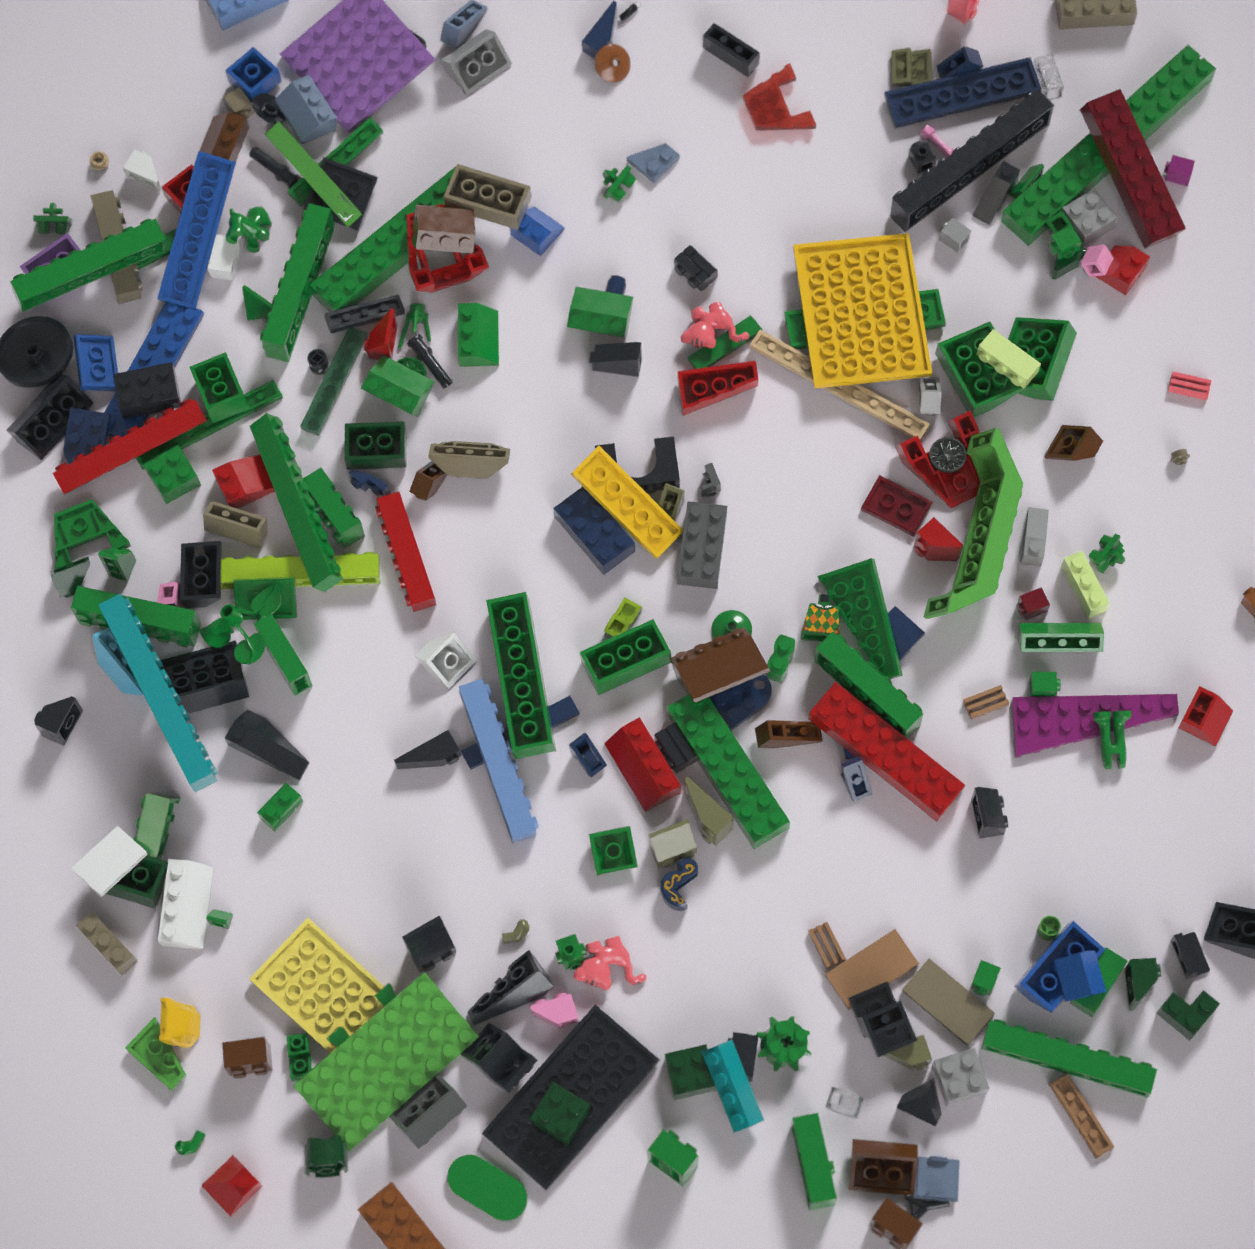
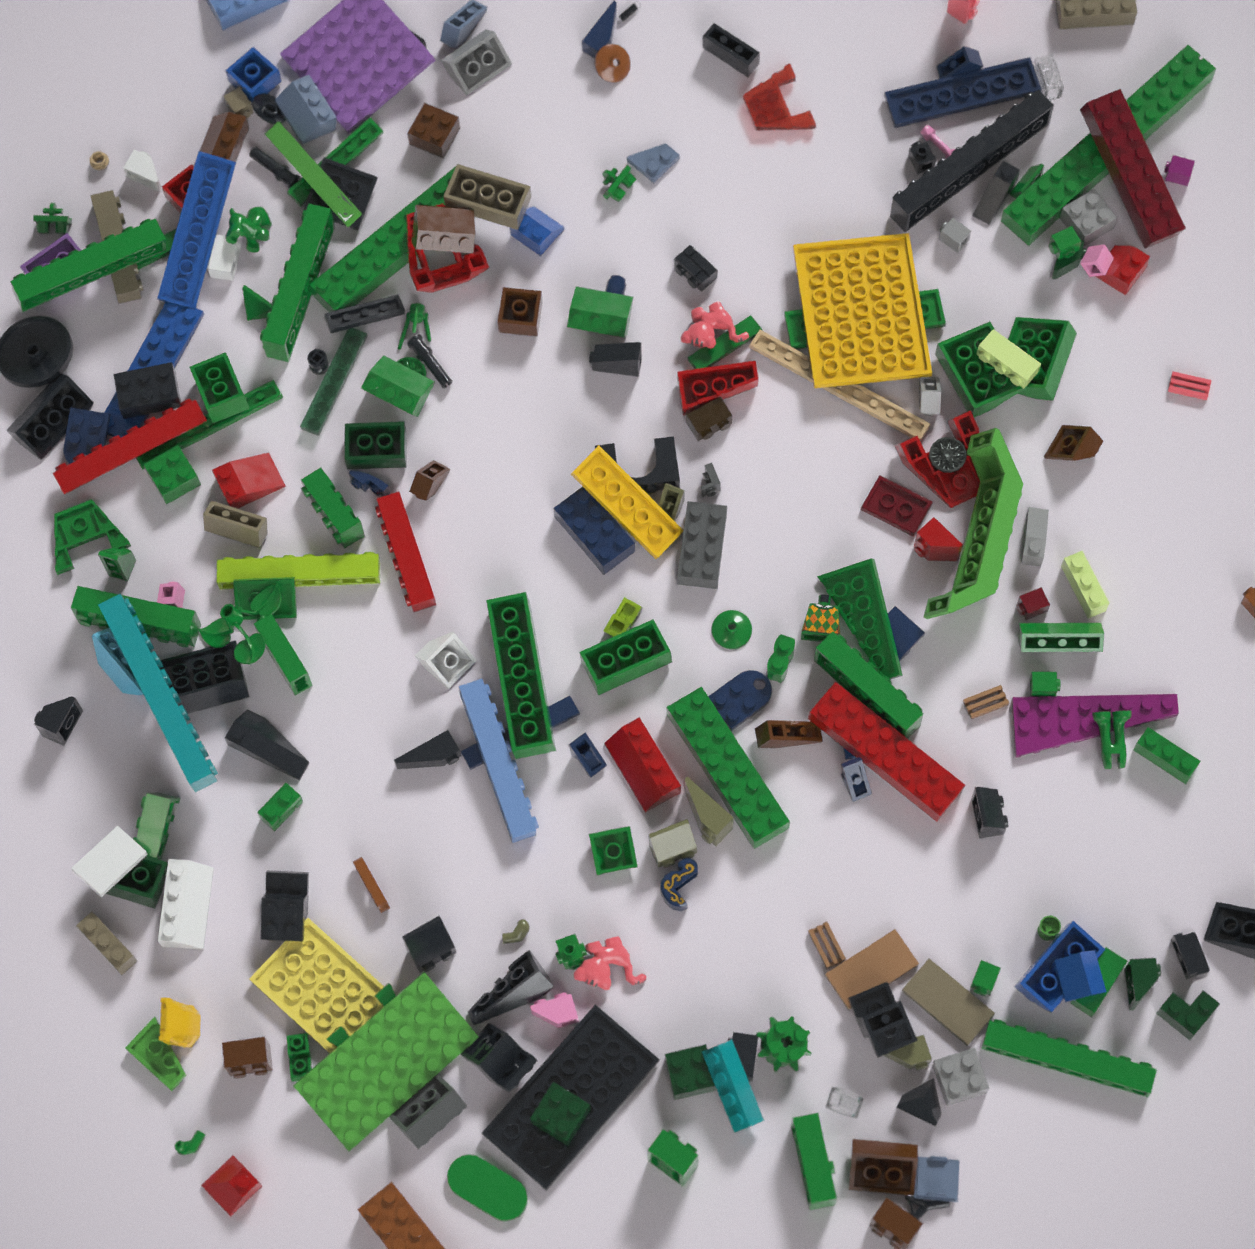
(70, 576): slope -> none
(95, 362): blue tile -> none
(200, 573): black slope -> none
(219, 918): green slope -> none
(284, 905): none -> black bracket
(296, 502): green brick -> none
(325, 1157): dark green brick -> none
(371, 885): none -> dark orange beam
(382, 337): red slope -> none
(433, 130): none -> reddish brown brick
(469, 458): dark tan wedge -> none
(478, 335): green slope -> none
(520, 311): none -> reddish brown brick
(675, 748): black brick -> none
(709, 419): none -> dark brown brick
(719, 664): reddish brown slope -> none
(911, 67): olive slope -> none
(1058, 223): green brick -> none
(1081, 1115): medium nougat tile -> none
(1110, 554): green hips -> none
(1166, 755): none -> green brick
(1180, 456): dark tan plate -> none
(1206, 716): red slope -> none

